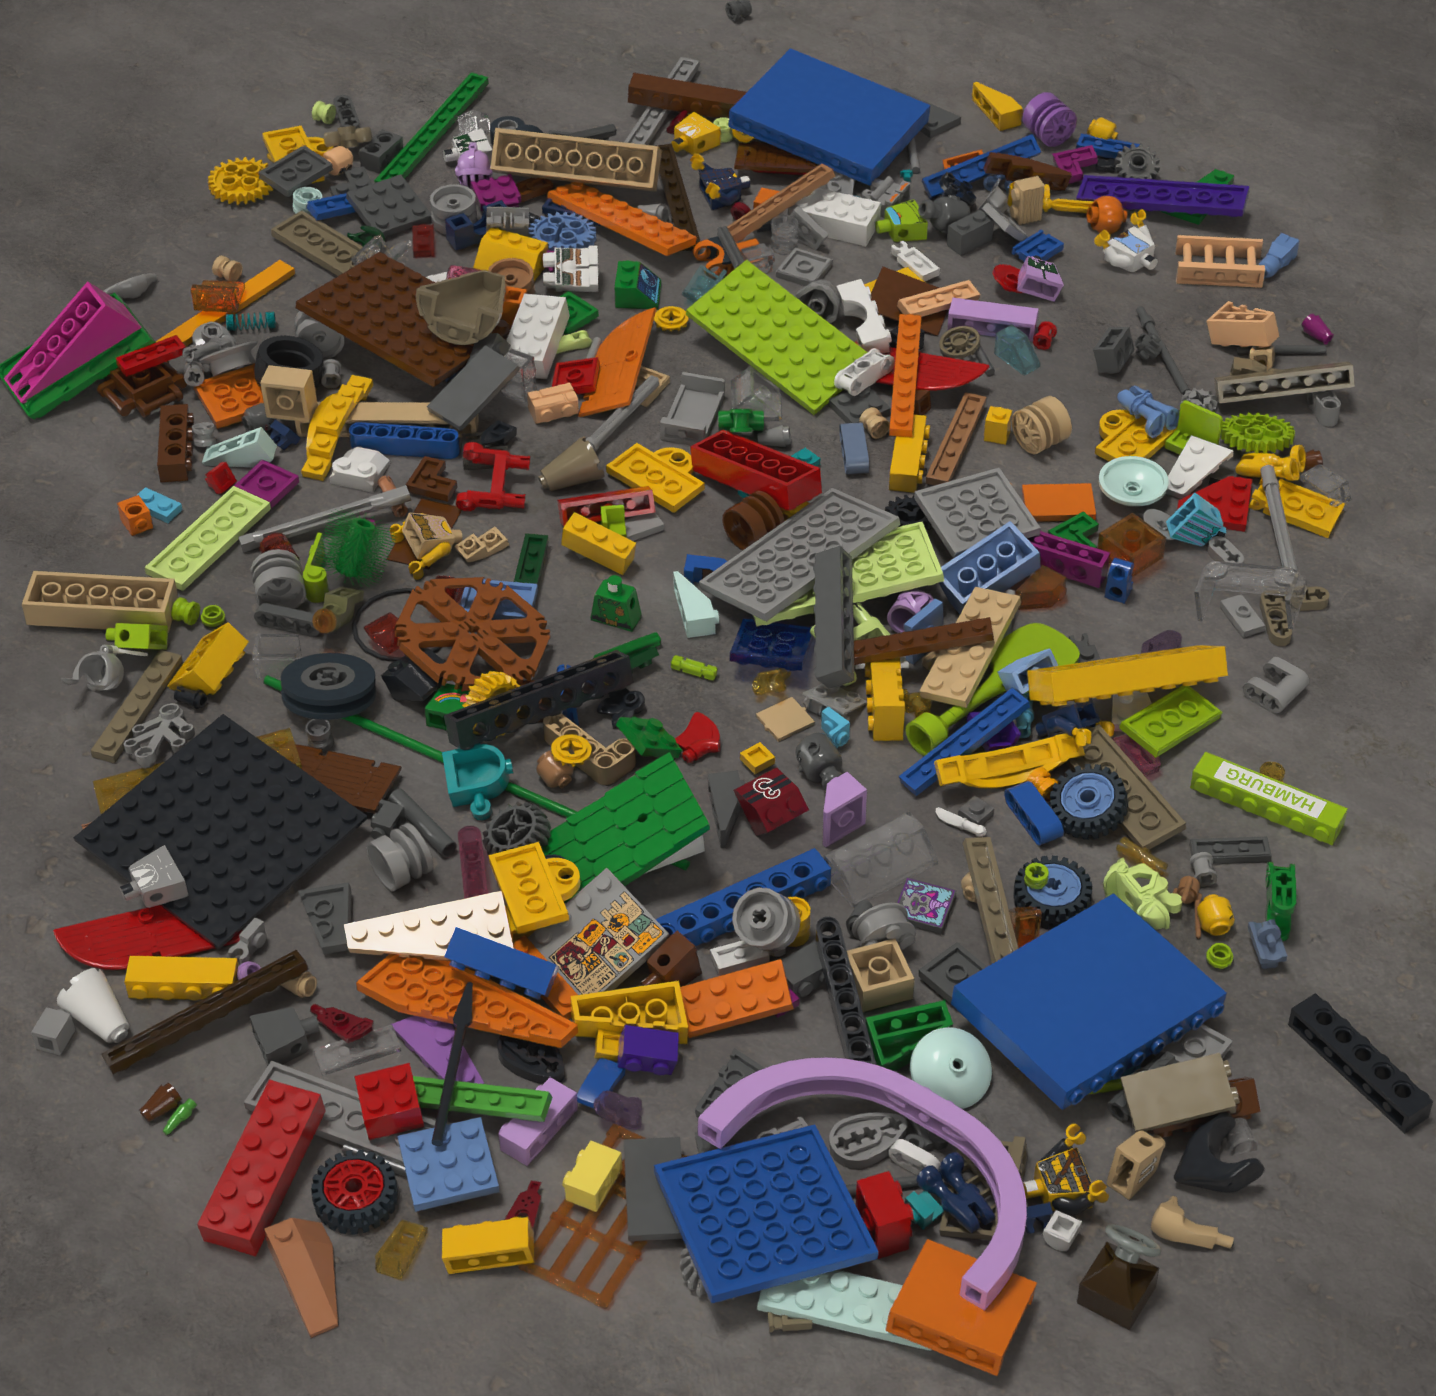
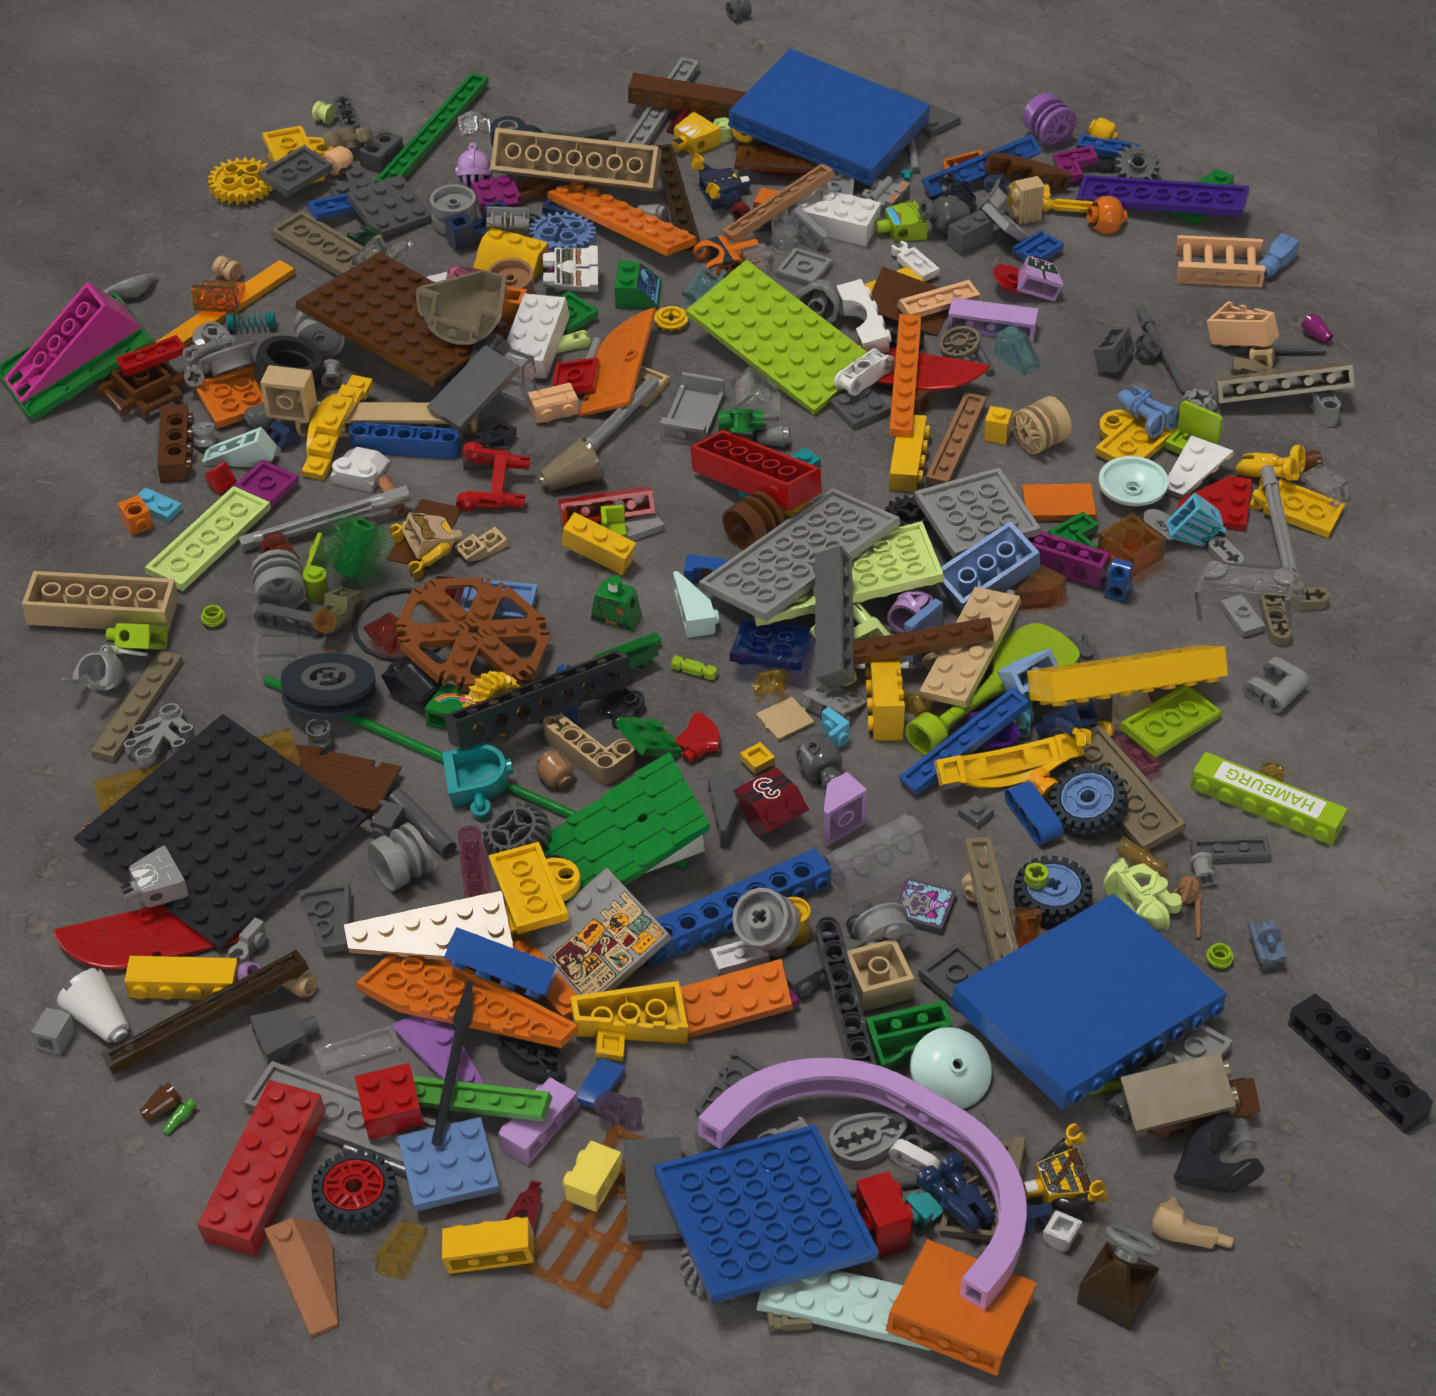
(185, 611): lime wheel -> none
(195, 698): black pin -> none
(211, 660): yellow slope -> none
(302, 196): light aqua wheel -> none
(349, 1028): dark red piece -> none
(423, 241): clear red plate -> none
(427, 480): reddish brown plate -> none
(461, 144): white torso -> none
(531, 558): dark green plate -> none
(579, 745): yellow gear -> none
(648, 1050): dark purple brick -> none
(669, 479): yellow plate -> none
(673, 962): reddish brown torso -> none
(730, 246): dark grey axle -> none
(854, 448): sand blue beam -> none
(874, 422): tan wheel -> none
(959, 822): white piece -> none
(998, 107): yellow slope -> none
(1044, 335): red bush -> none
(1131, 248): white torso -> none
(1142, 1154): tan torso -> none
(1160, 642): clear purple beam -> none
(1215, 915): yellow head -> none
(1257, 432): lime gear -> none
(1280, 896): green piece -> none

